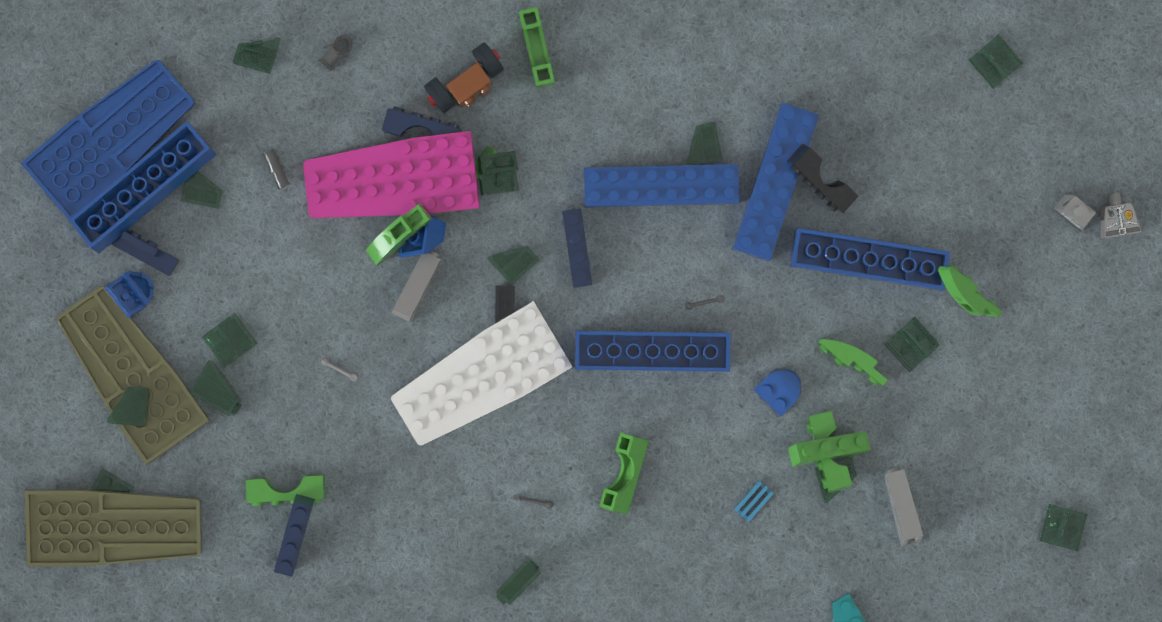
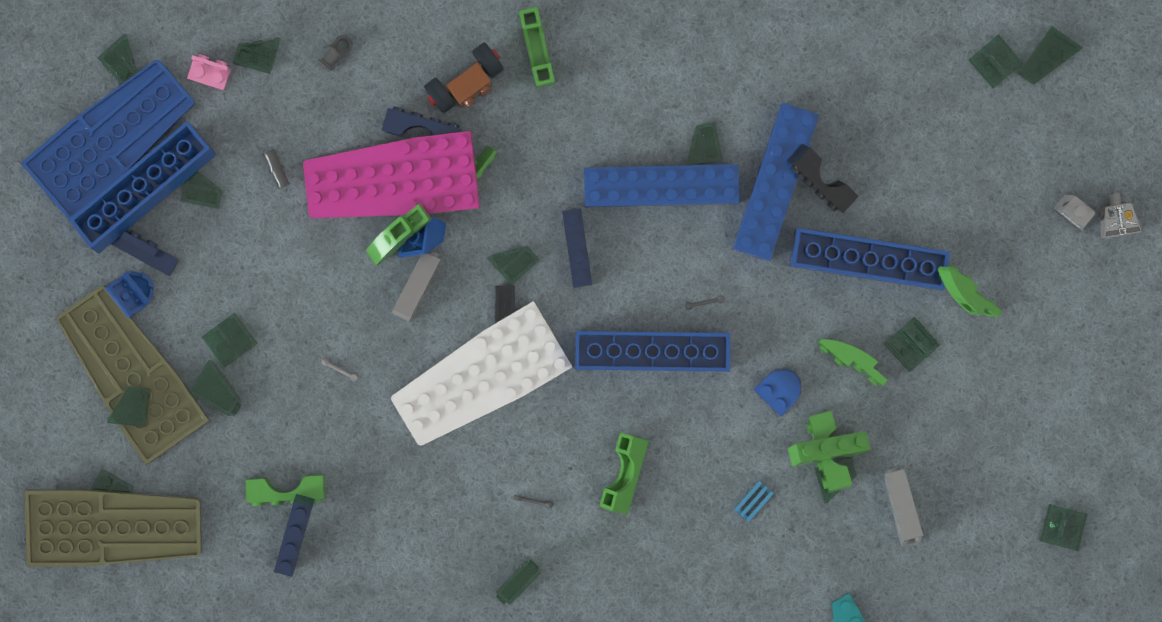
(119, 60): none -> clear green wing
(209, 72): none -> bright pink bracket
(498, 173): clear green slope -> none
(1048, 55): none -> clear green wing

